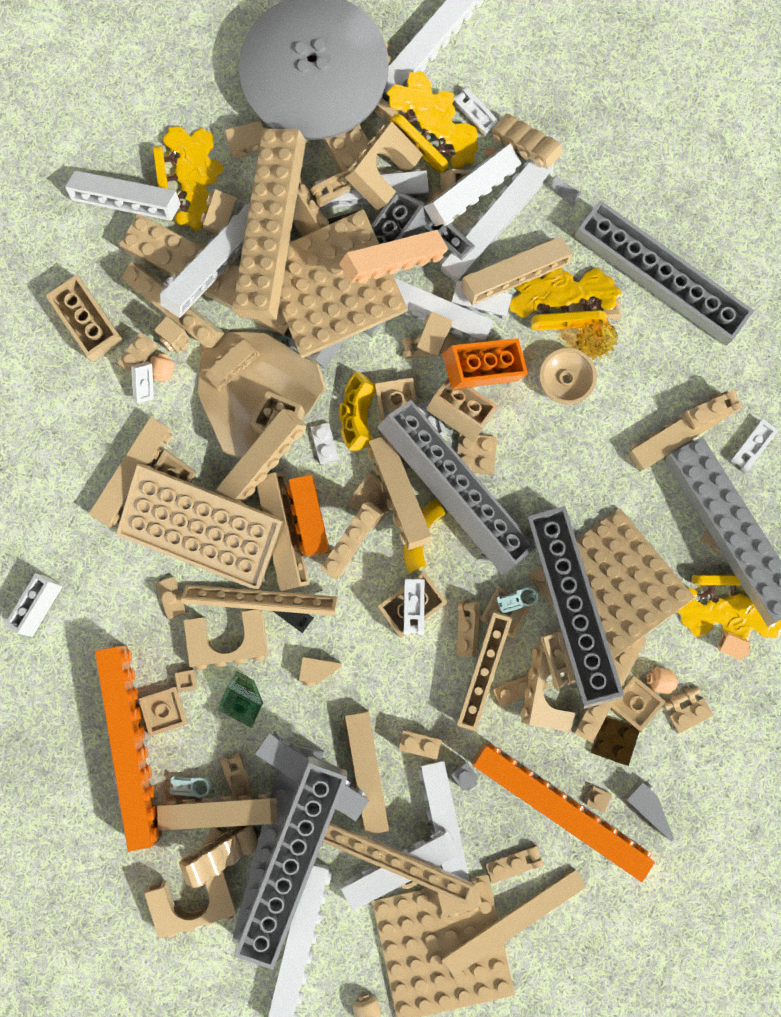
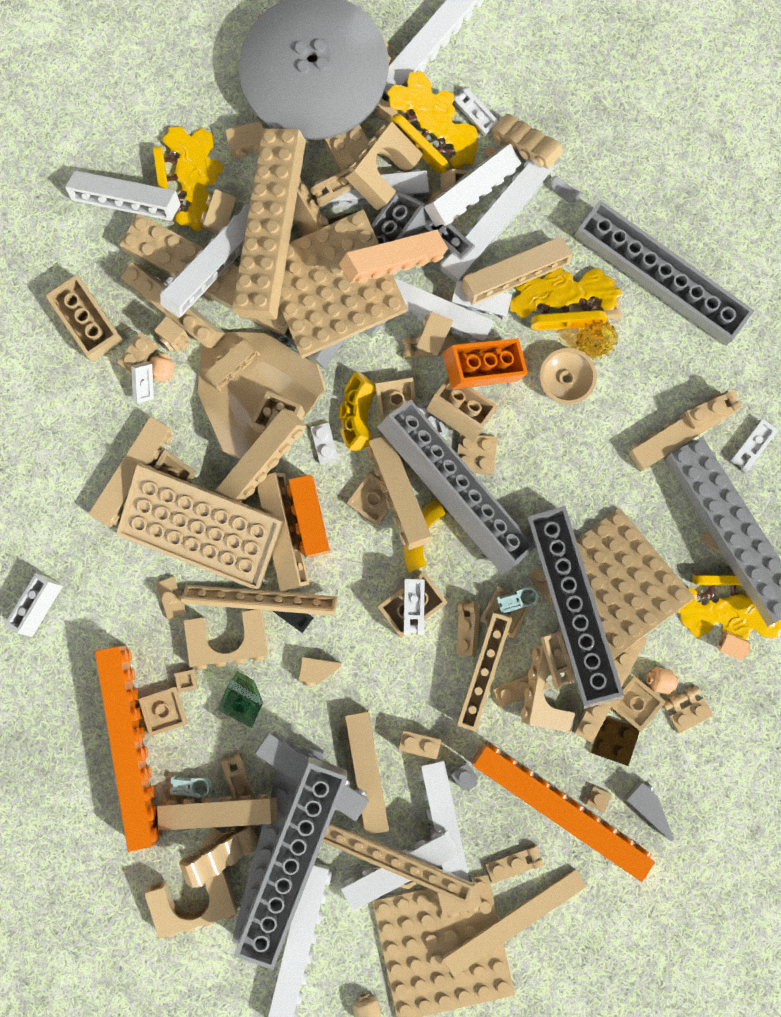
(356, 532): tan arch -> none

